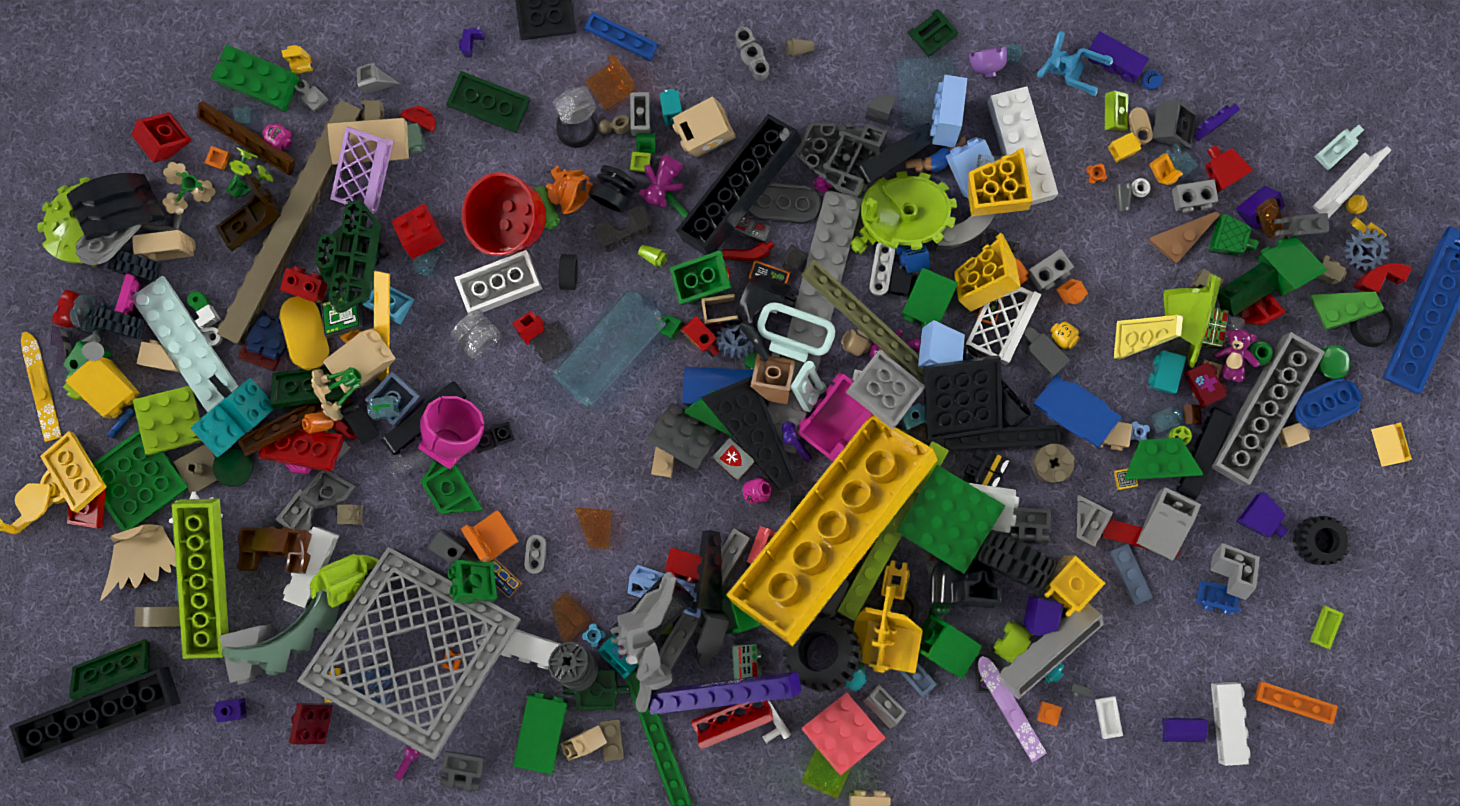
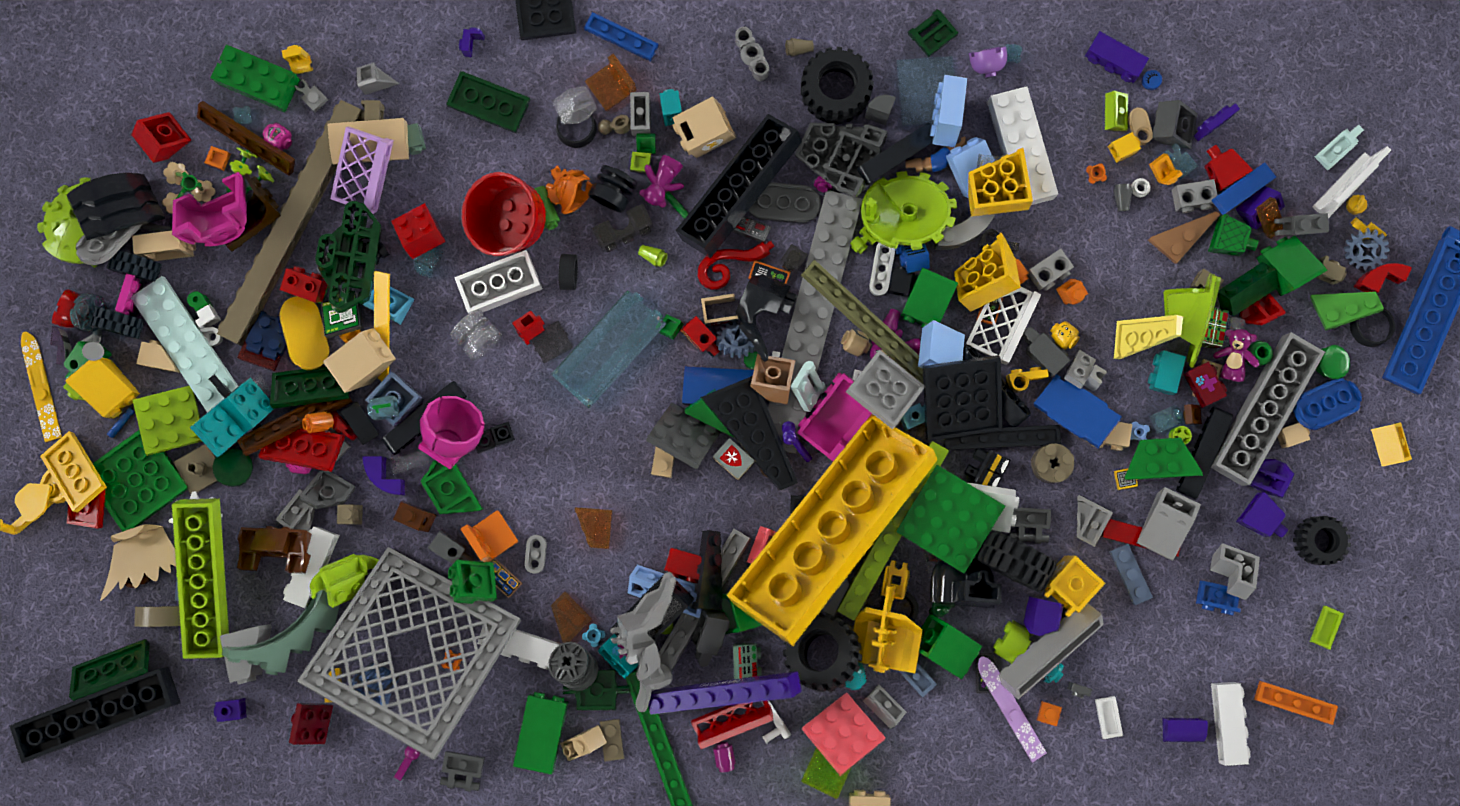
(214, 221): none -> dark pink cylinder
(350, 377): plant -> none
(376, 471): none -> dark purple brick
(414, 516): none -> reddish brown torso
(421, 116): red plate -> none
(700, 278): green slope -> none
(724, 756): none -> magenta brick
(756, 491): dark pink head -> none
(791, 347): light aqua bar -> none
(836, 61): none -> black tyre
(892, 319): none -> magenta cone
(1035, 373): none -> yellow plate
(1071, 66): dark azure piece -> none
(1083, 372): none -> light grey plate
(1243, 188): none -> blue tile
(1273, 478): none -> dark purple slope

